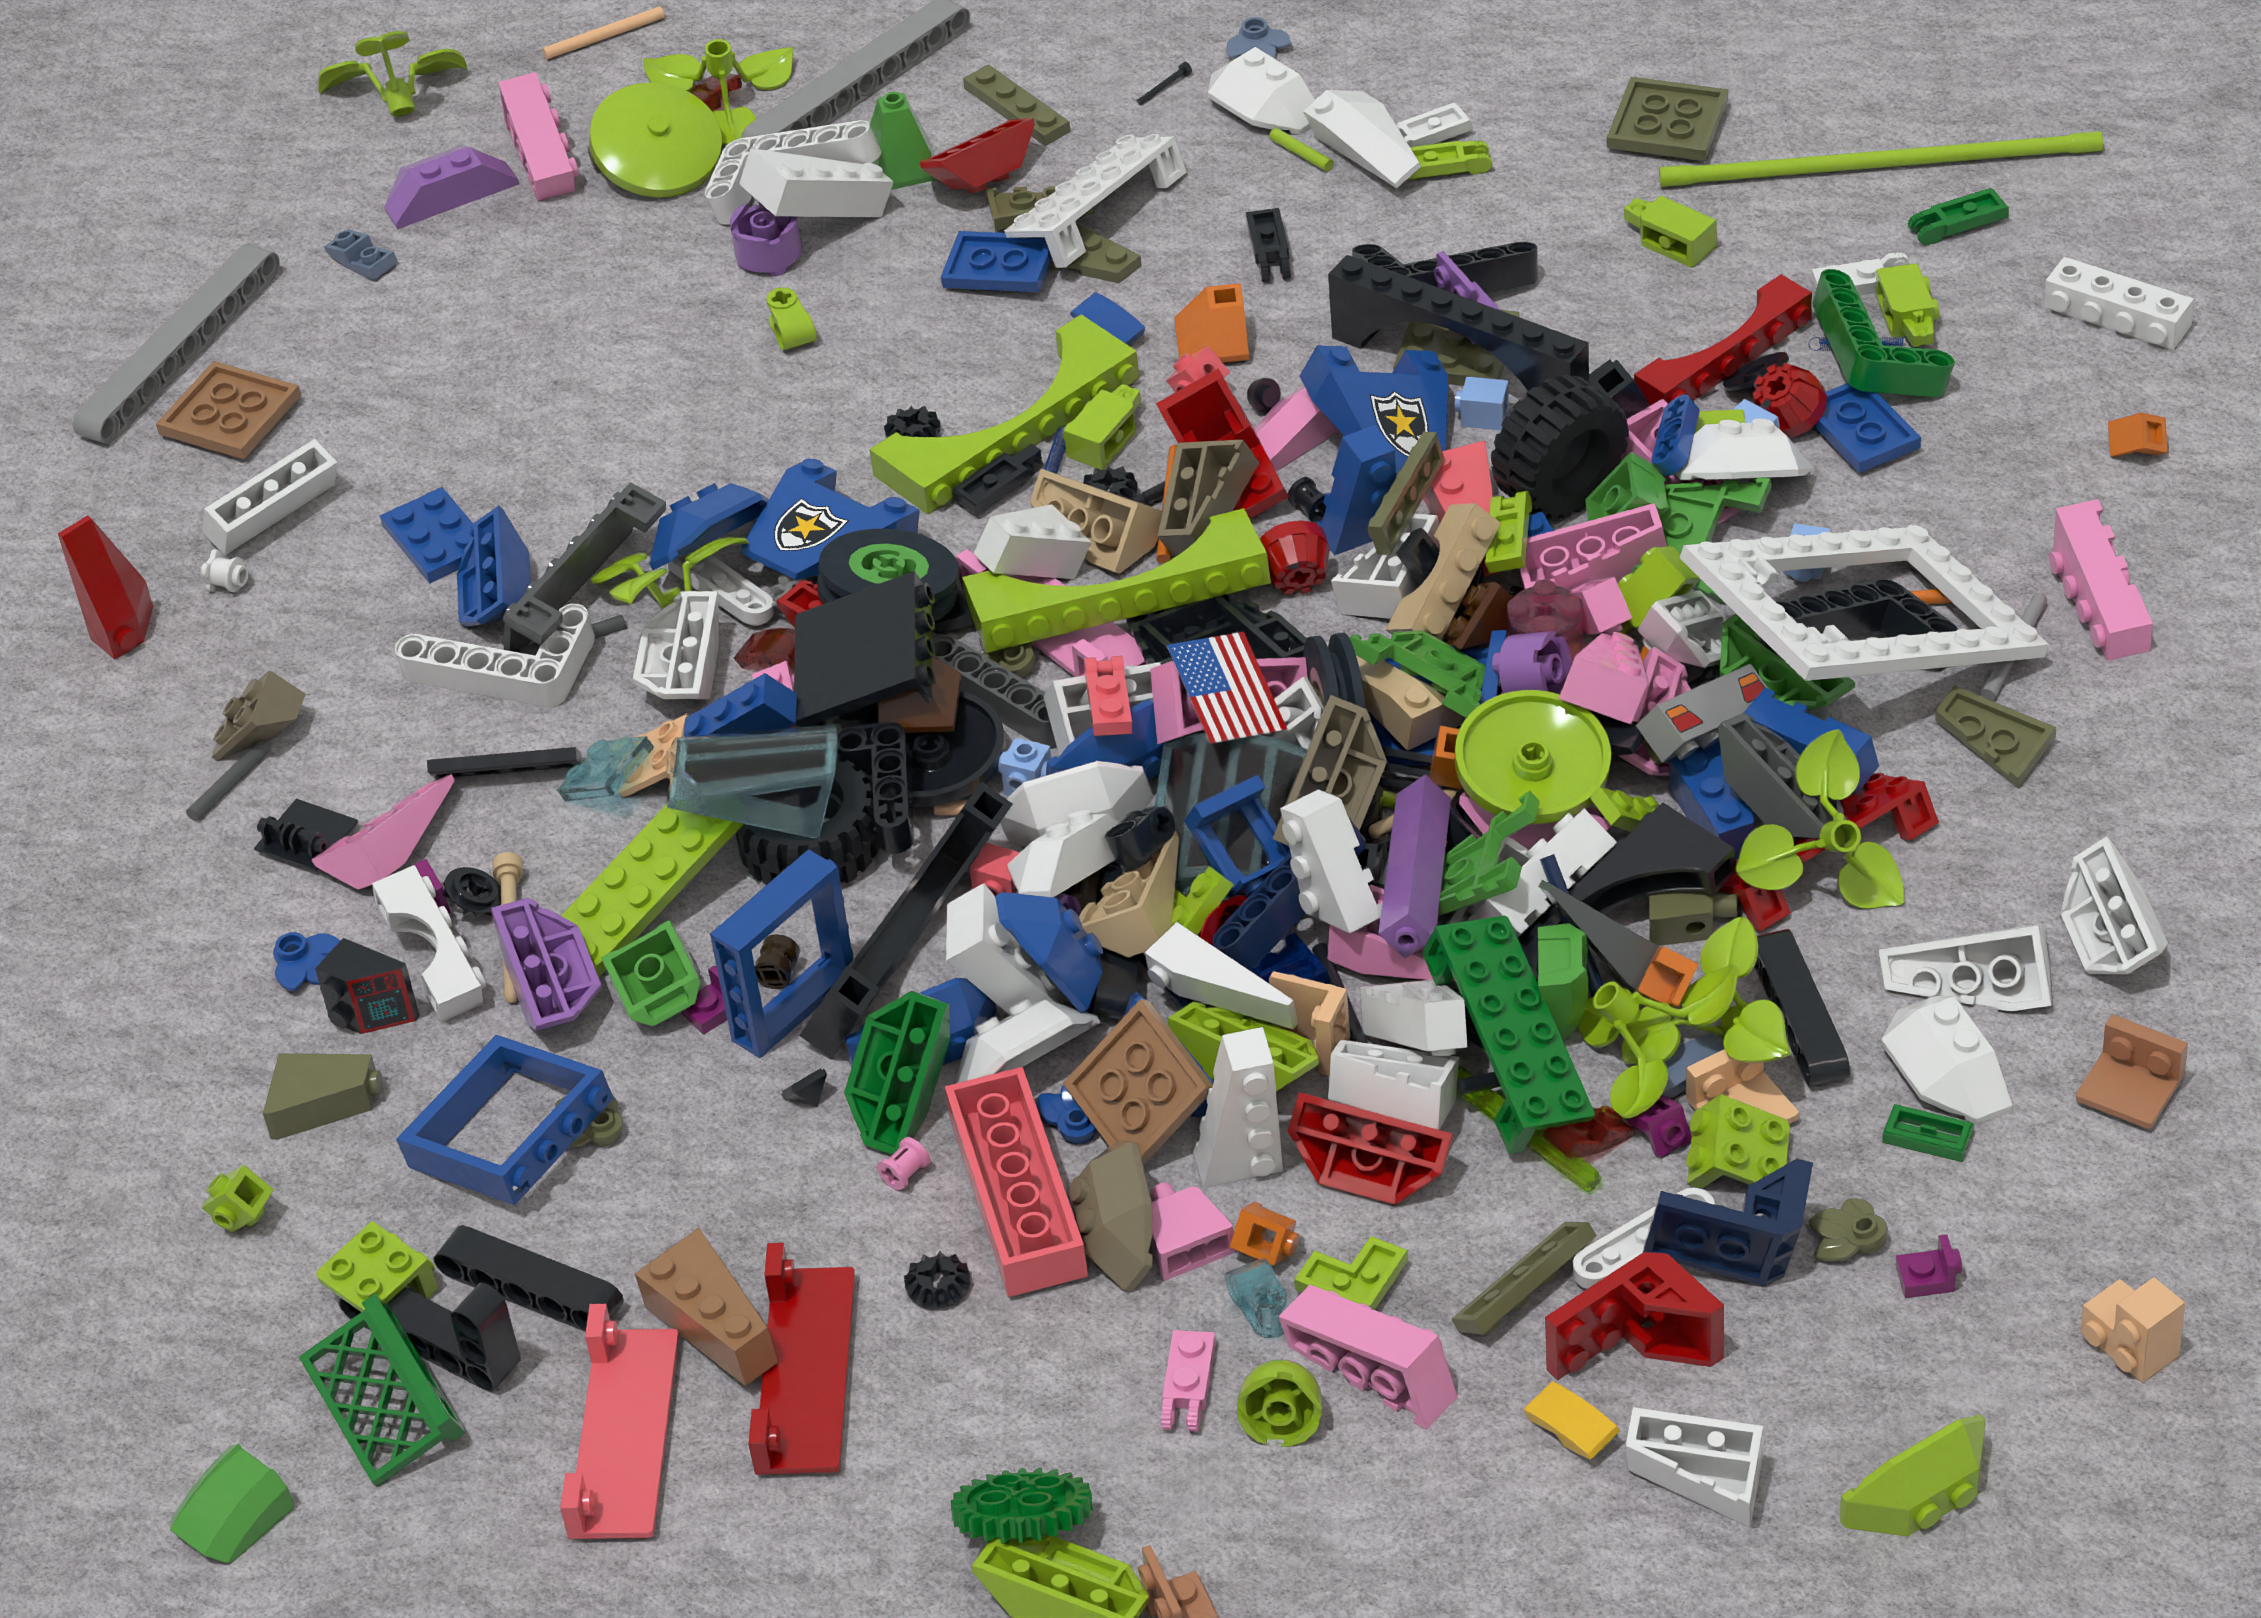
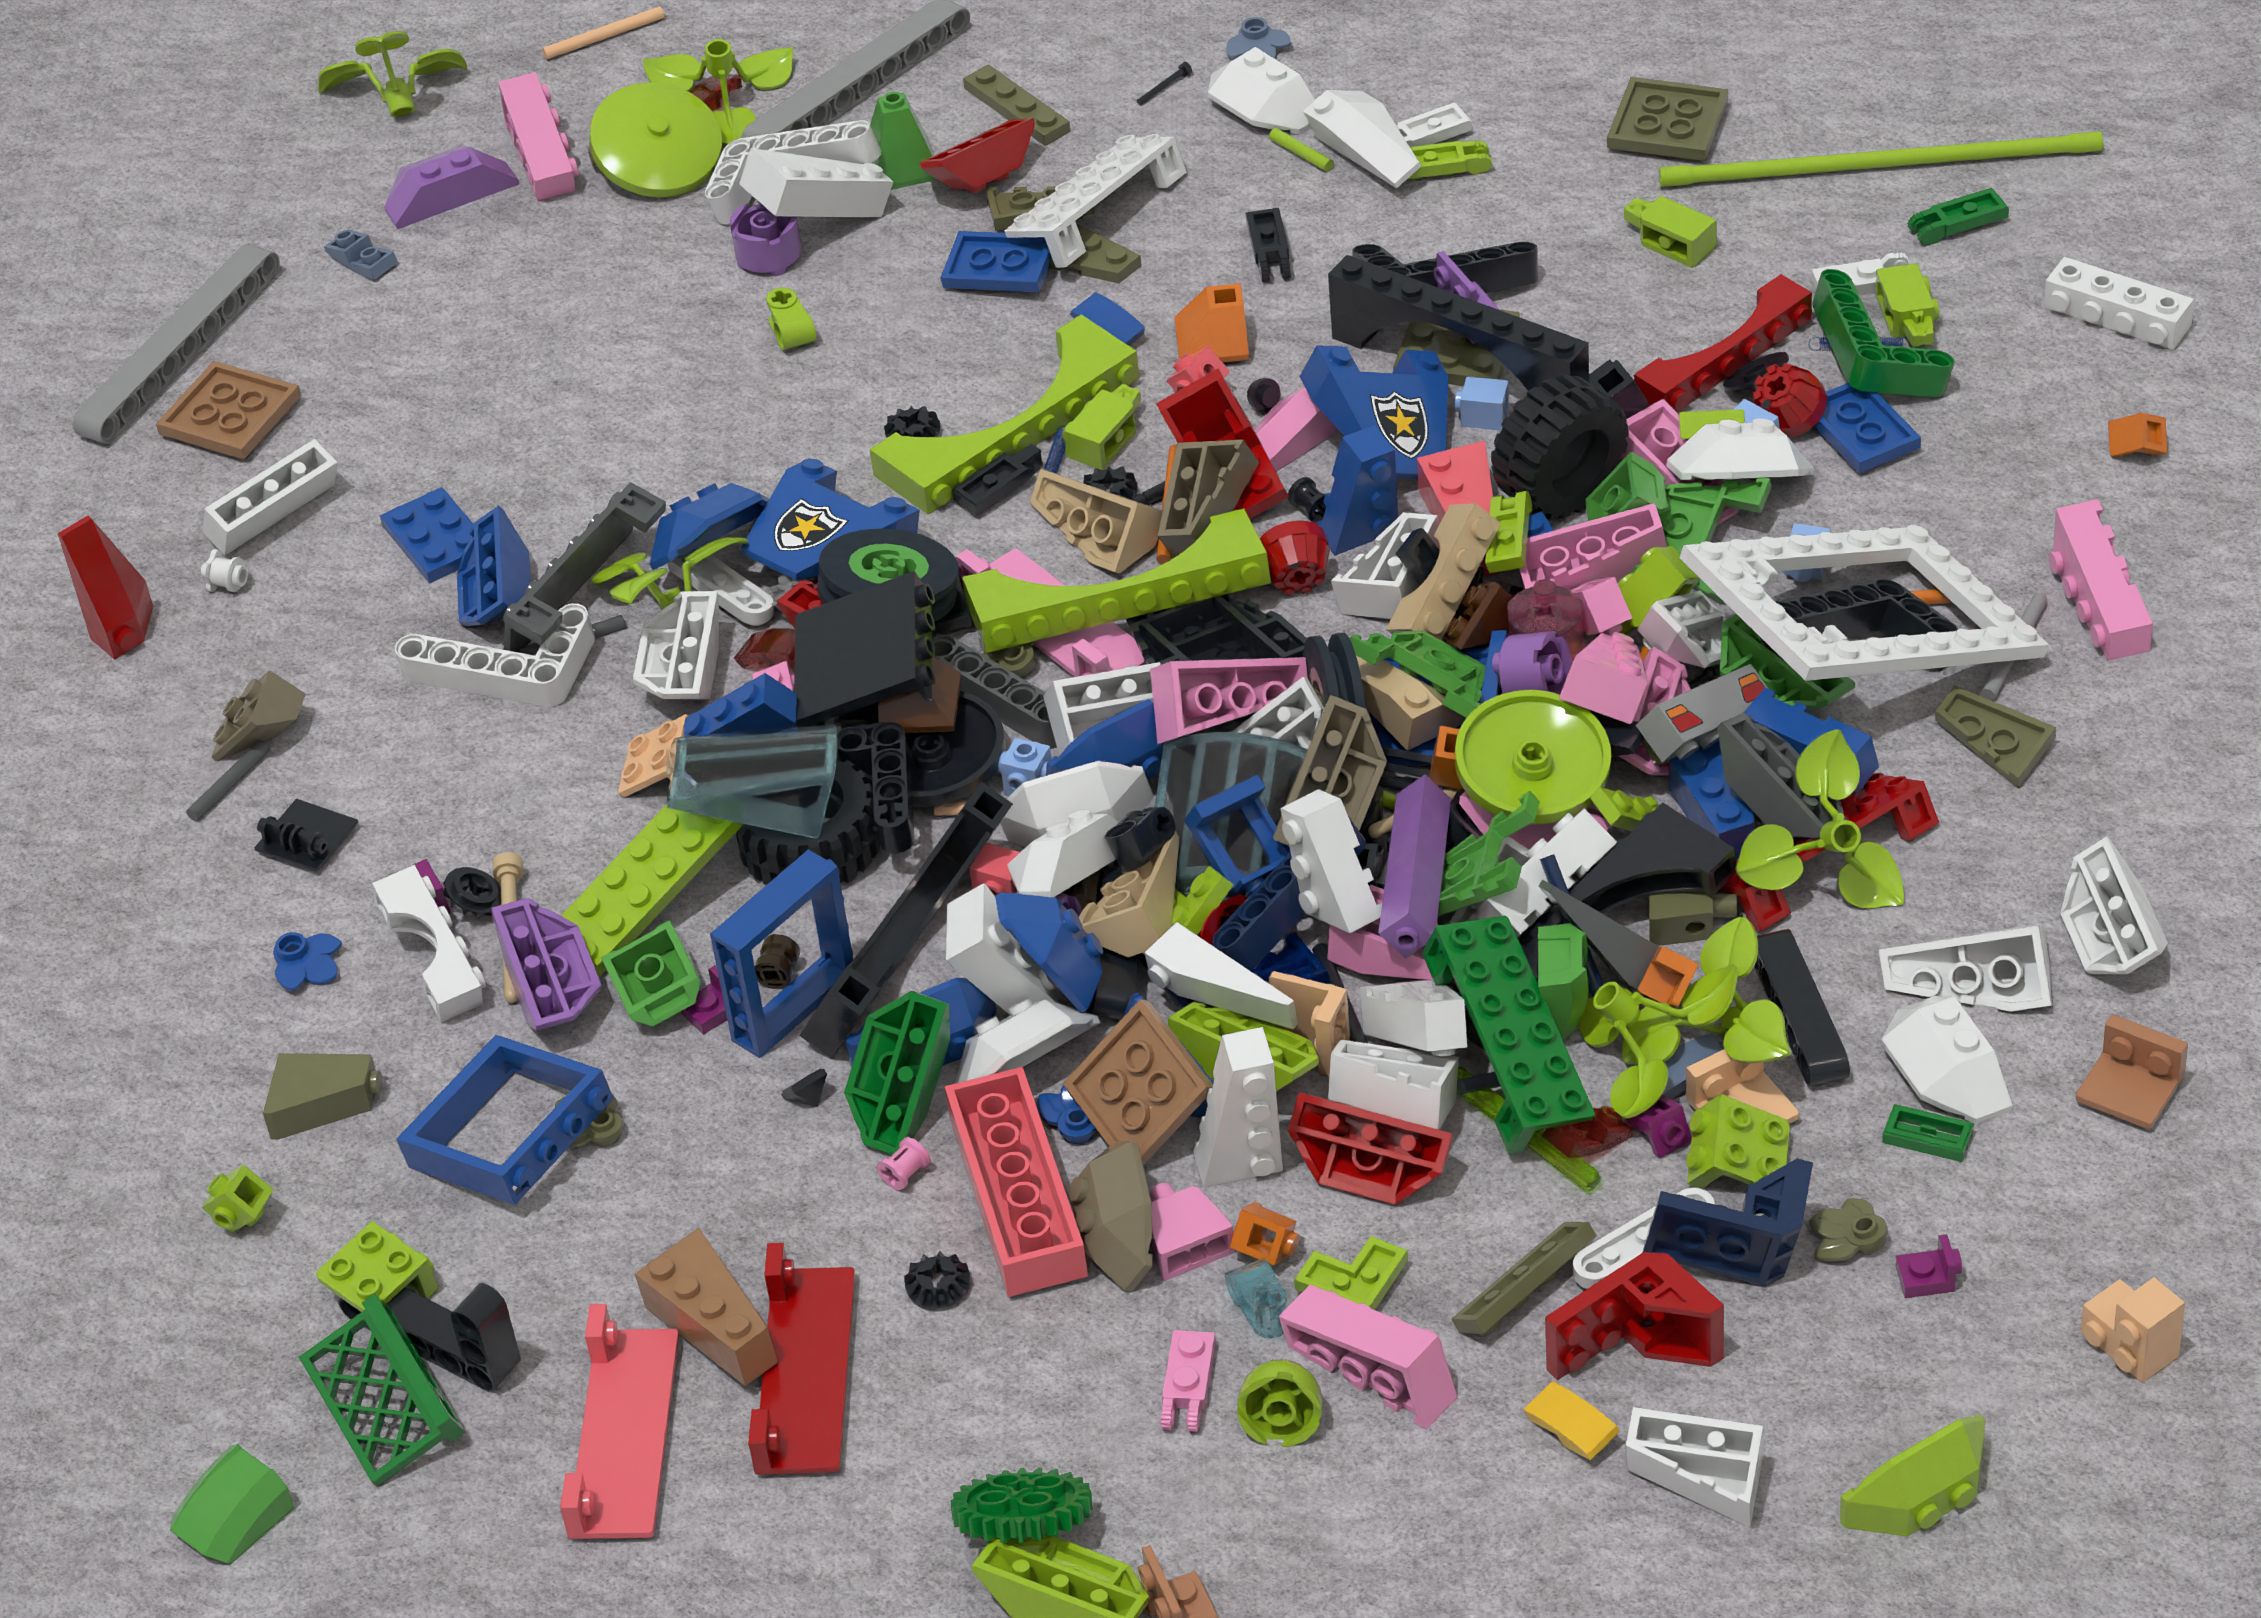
(365, 989): black slope -> none
(385, 840): bright pink wedge -> none
(504, 762): black tile -> none
(525, 1277): black beam -> none
(605, 768): clear light blue plate -> none
(1033, 544): white wedge -> none
(1108, 696): coral plate -> none
(1226, 687): sticker -> none
(1406, 493): olive plate -> none
(1675, 435): blue beam -> none

